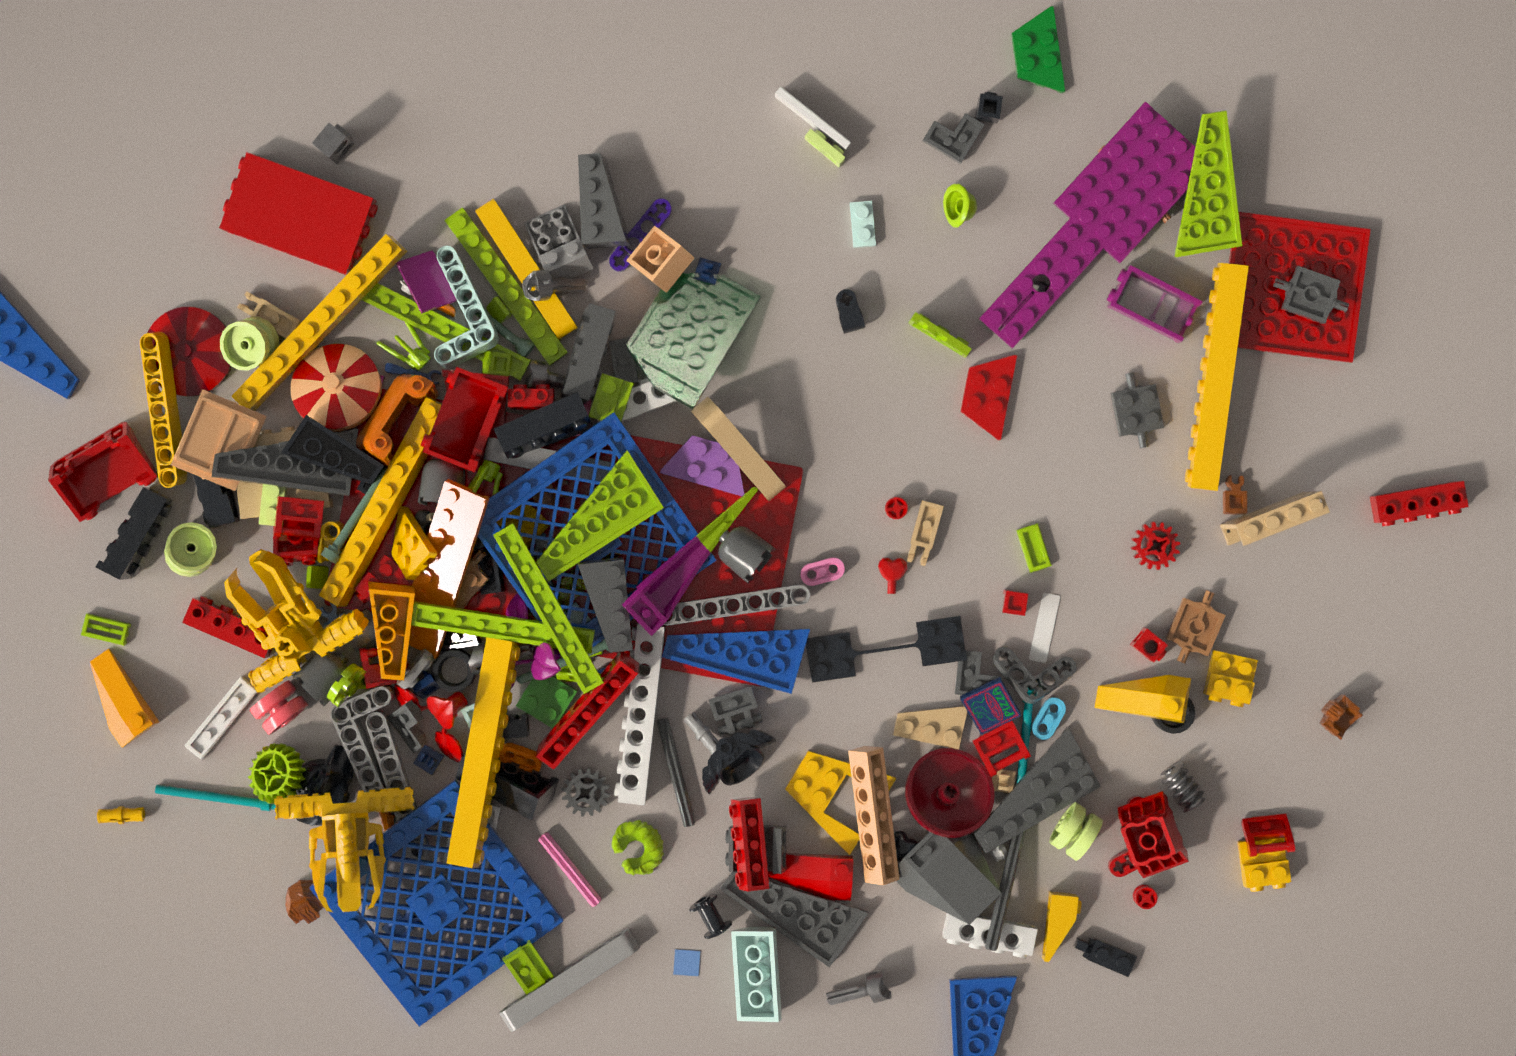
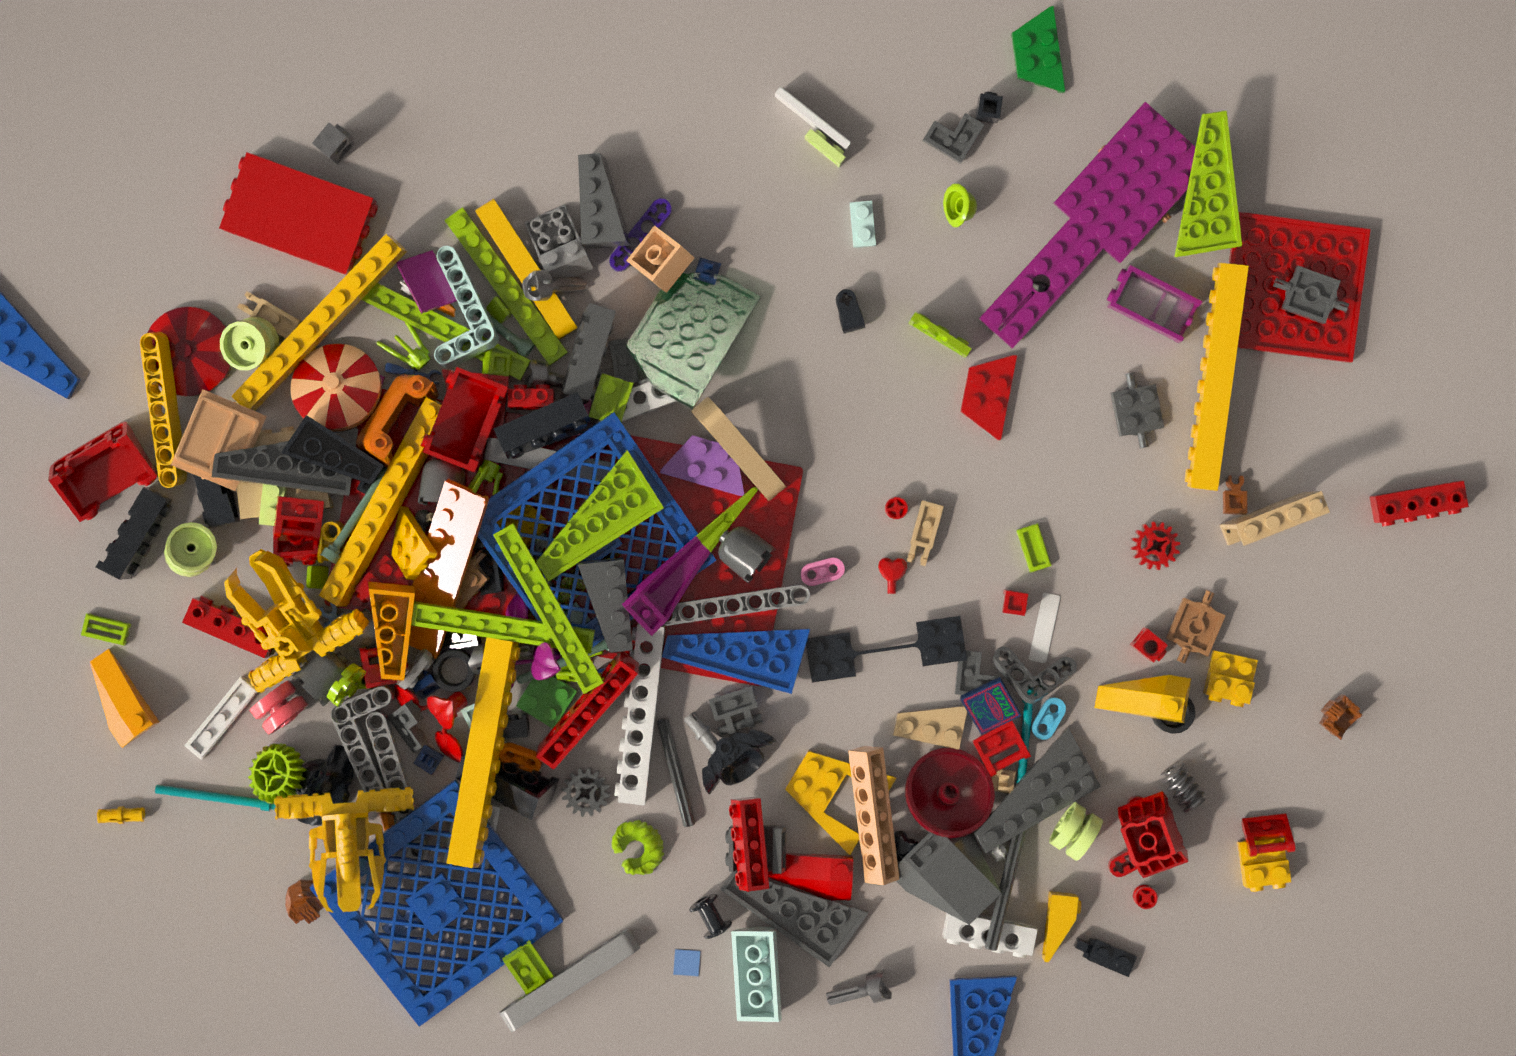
(570, 869): bright pink axle -> none

